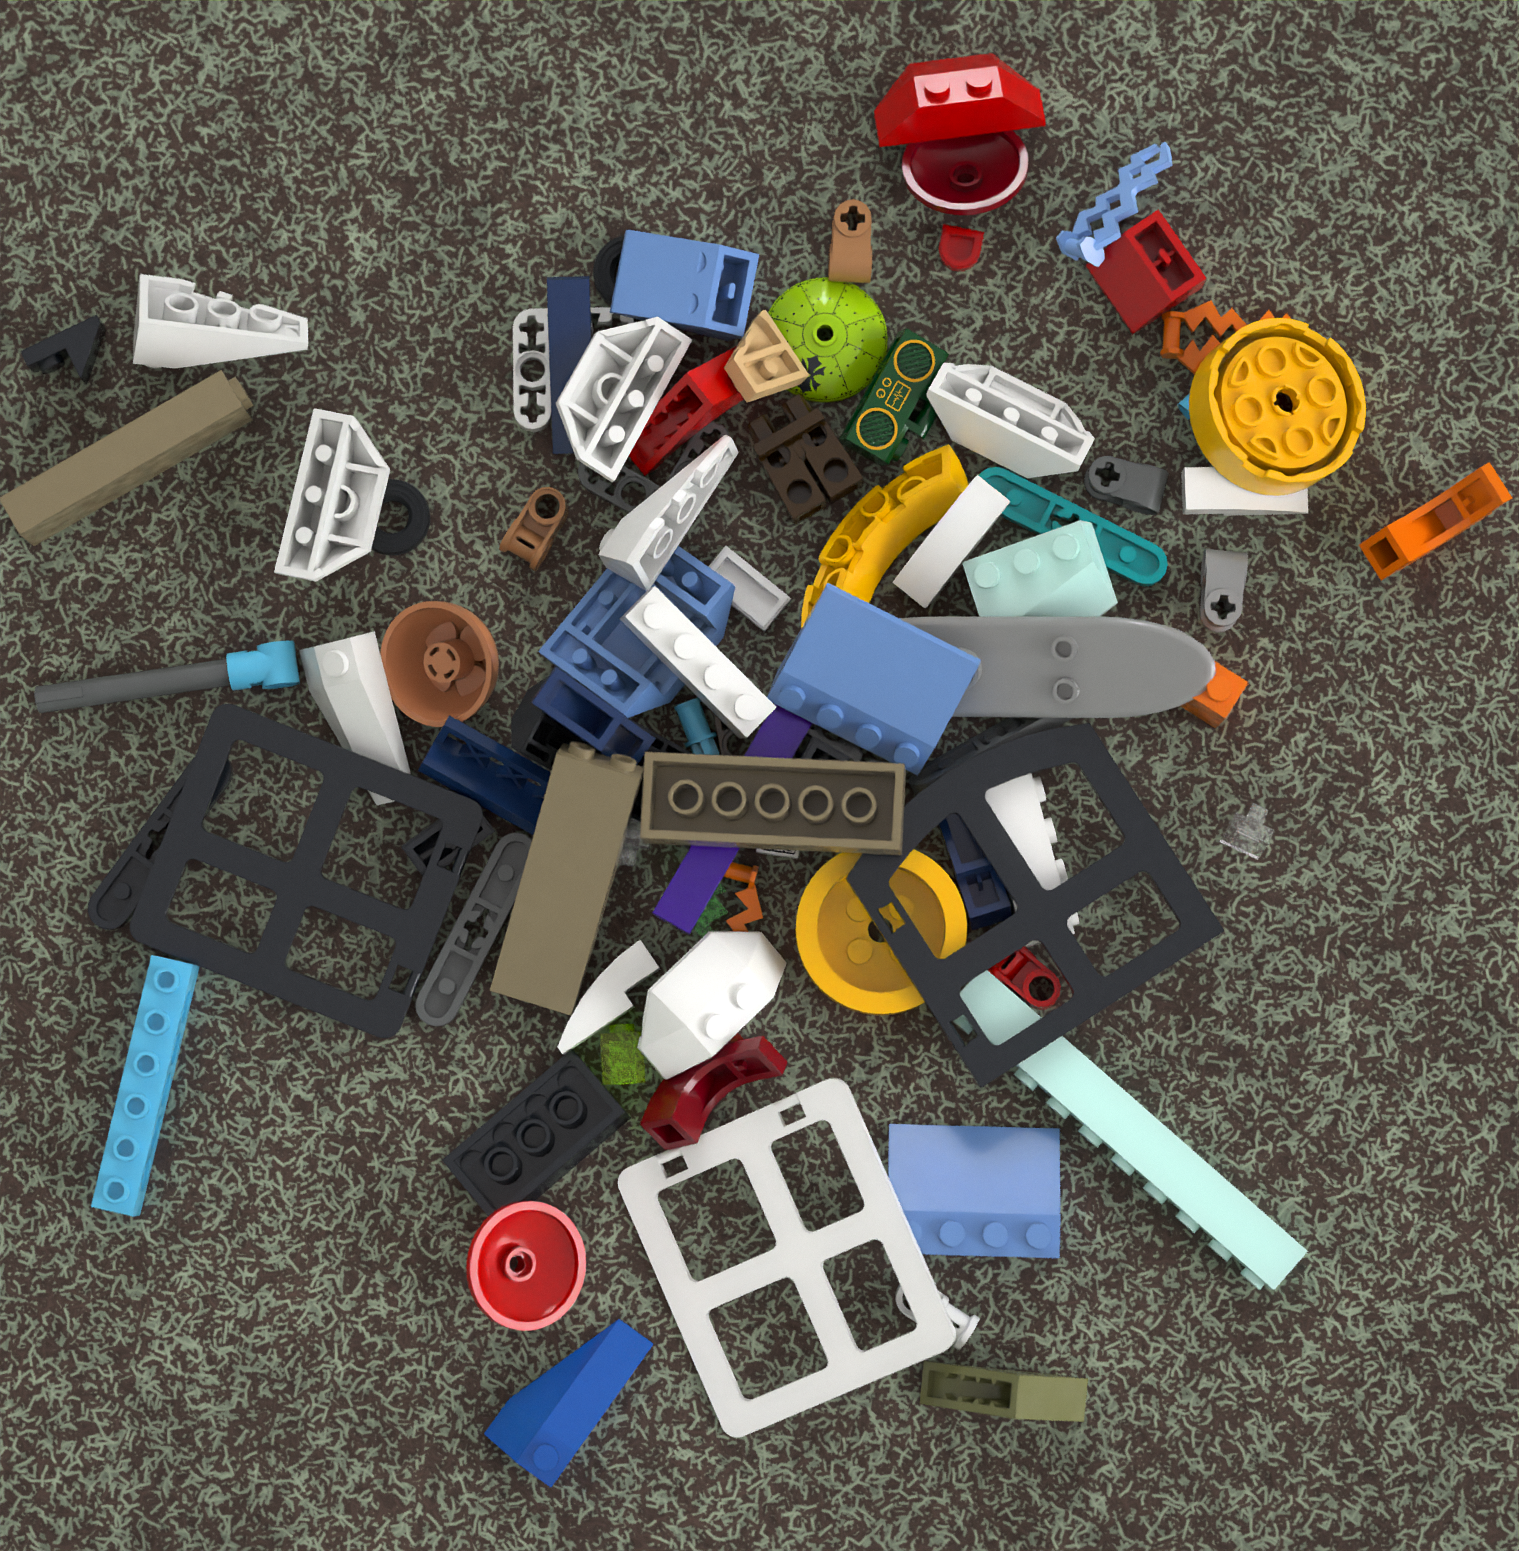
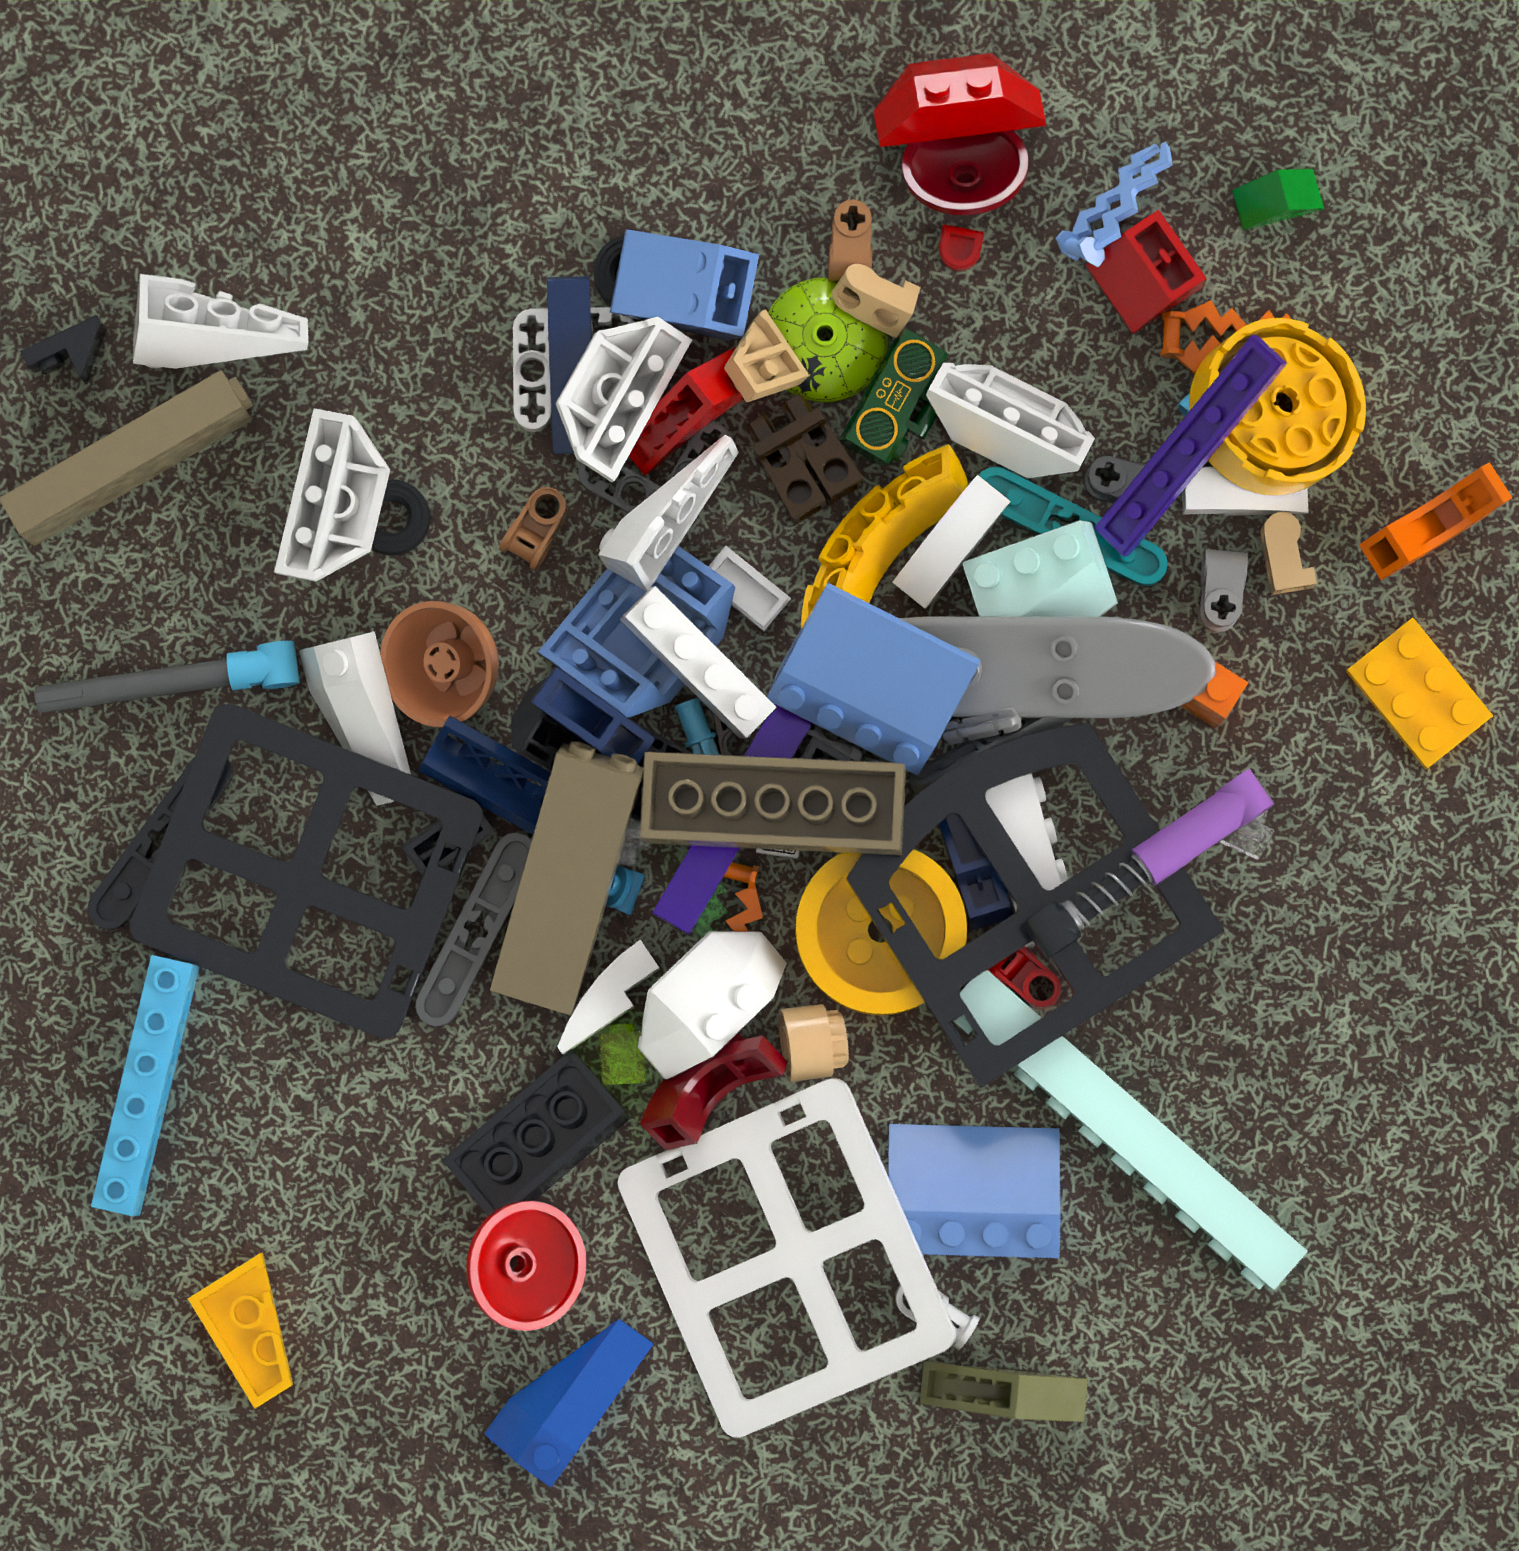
(246, 1329): none -> yellow wing
(624, 889): none -> dark azure plate
(812, 1042): none -> tan piece
(875, 299): none -> tan leg
(981, 726): none -> light grey axle
(1152, 861): none -> piece
(1190, 445): none -> dark purple tile
(1277, 197): none -> green slope
(1282, 555): none -> tan leg
(1419, 693): none -> yellow plate

